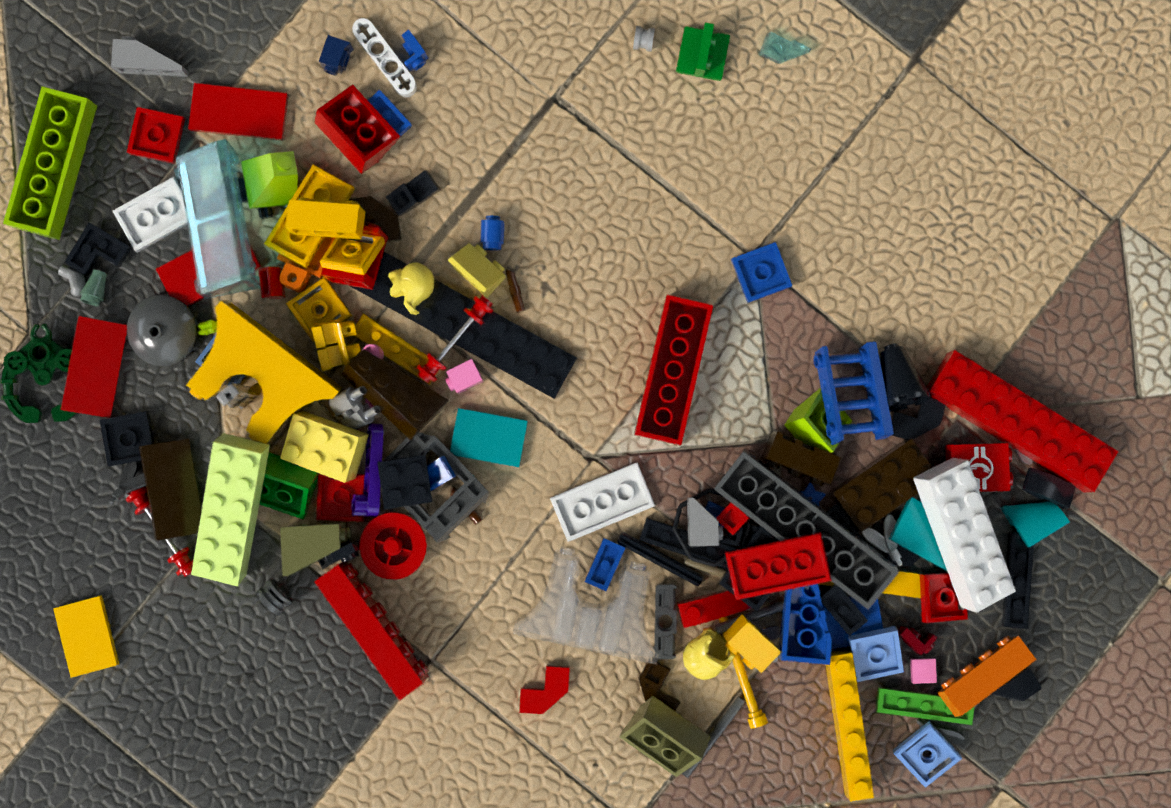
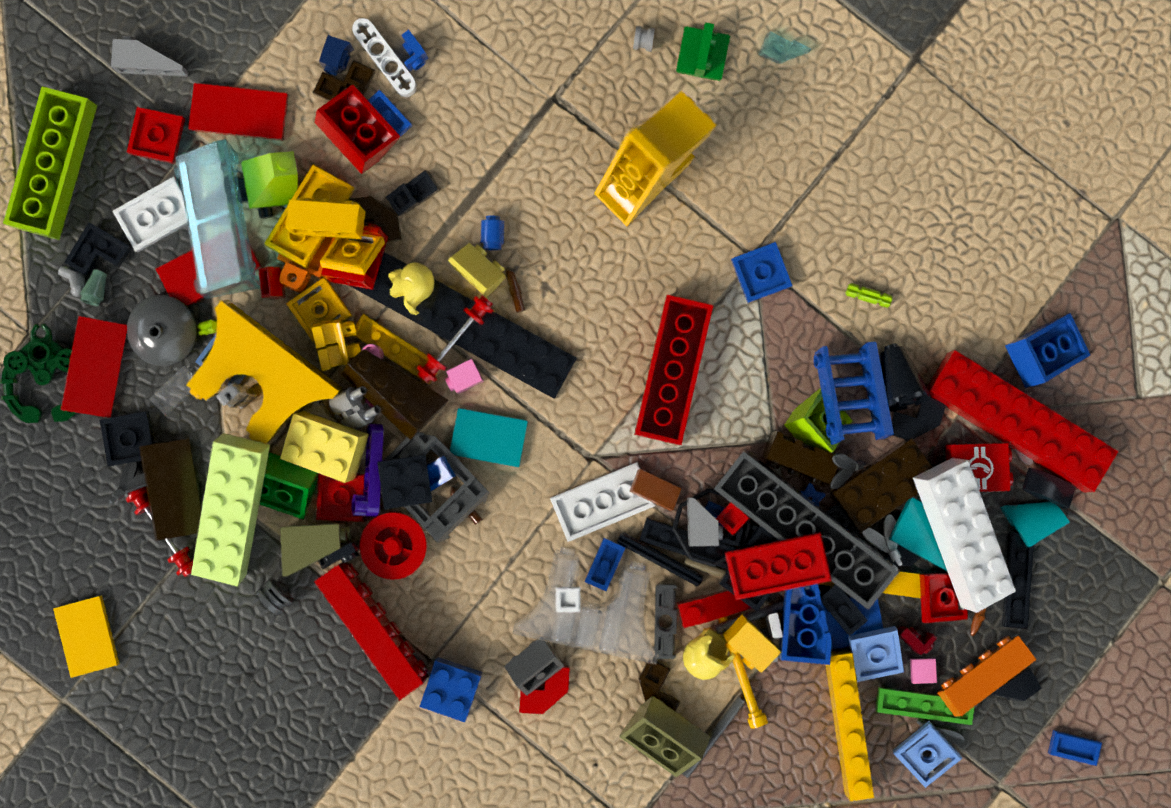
(173, 392): none -> clear tile
(330, 86): none -> dark brown tile
(451, 689): none -> blue brick
(533, 666): none -> dark grey brick
(567, 599): none -> white tile
(653, 157): none -> yellow piece
(655, 490): none -> dark orange tile
(774, 626): none -> white tile
(848, 467): none -> dark grey piece
(869, 295): none -> lime axle
(977, 621): none -> dark orange helmet
(1047, 351): none -> blue slope
(1074, 747): none -> blue tile

